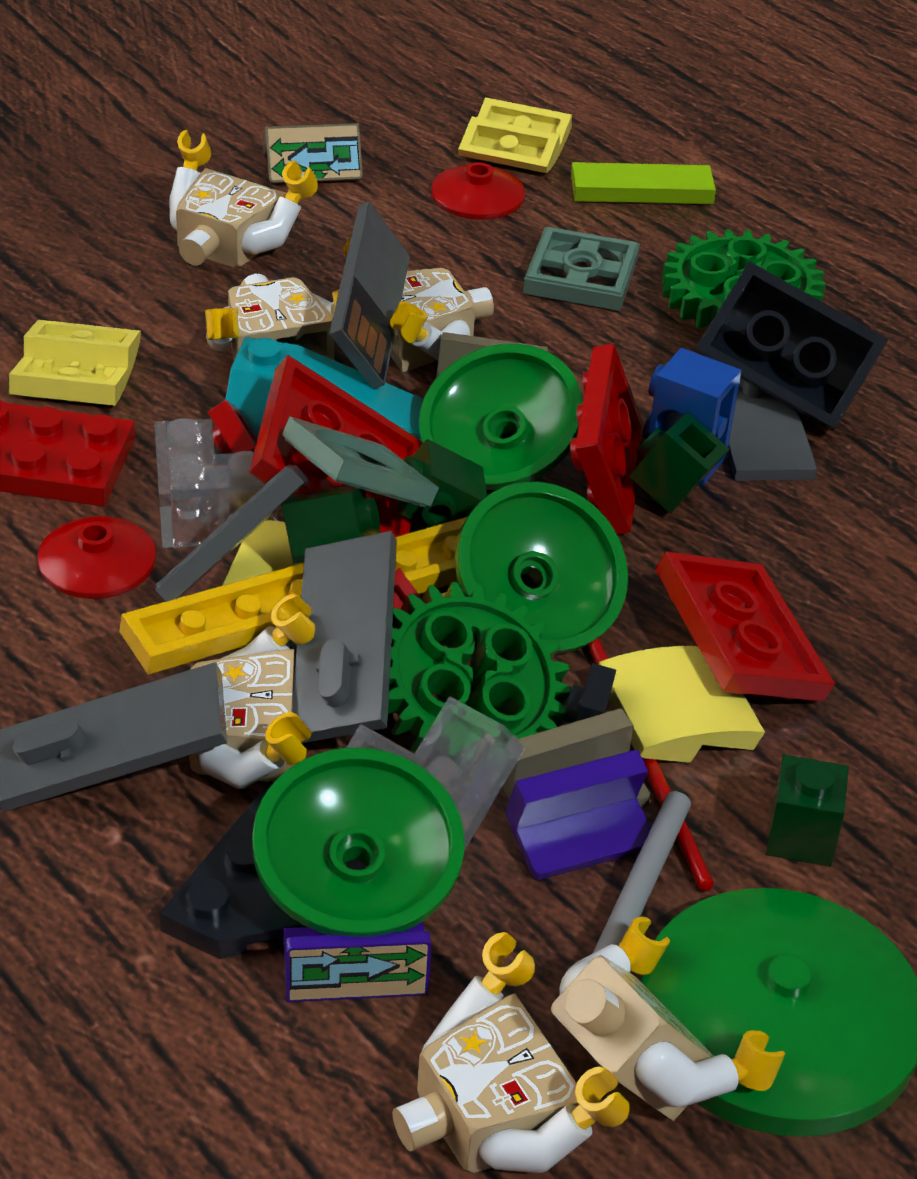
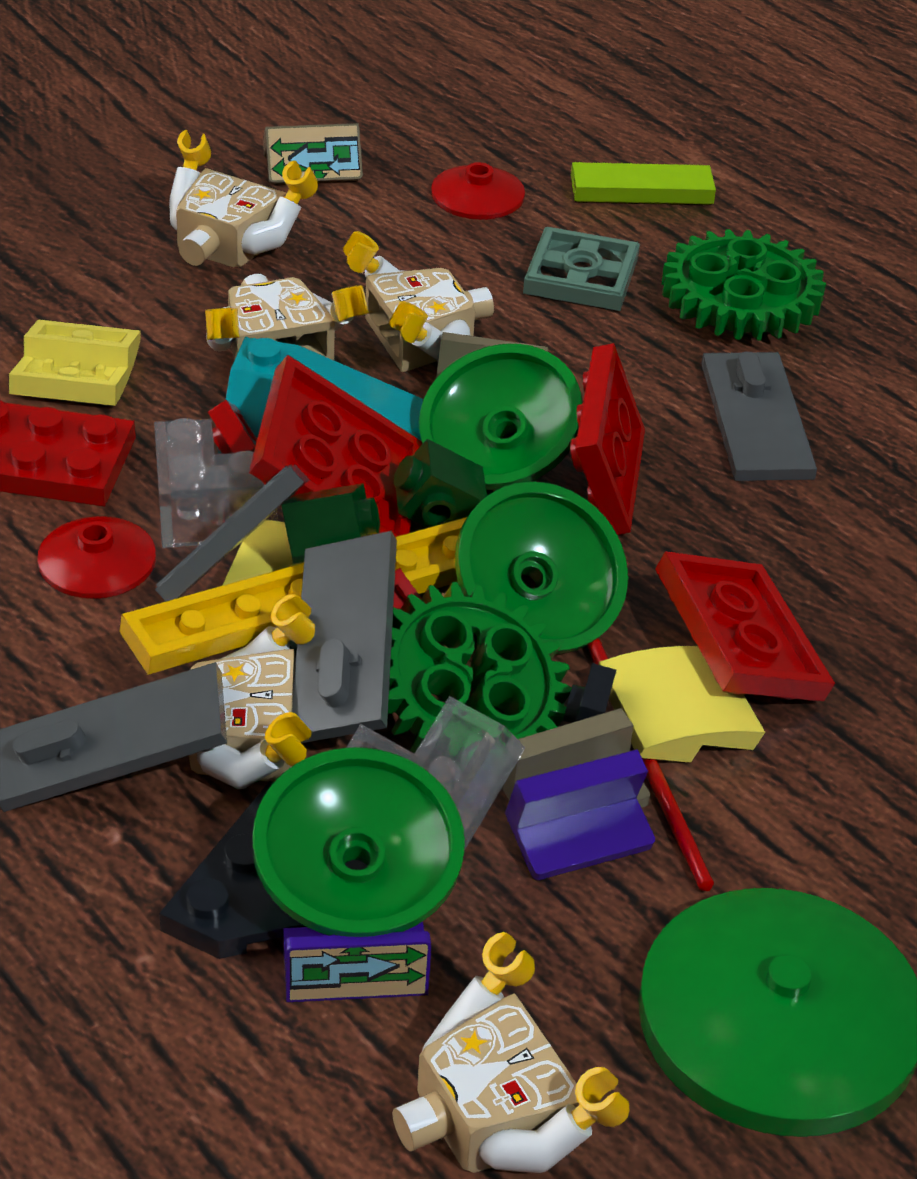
(359, 462): sand green piece -> none
(369, 295): dark grey piece -> none
(516, 135): light yellow slope -> none
(642, 1039): torso -> none
(646, 868): light grey bar -> none
(676, 461): dark green brick -> none
(698, 387): blue brick -> none
(792, 345): black slope -> none
(807, 810): dark green brick -> none

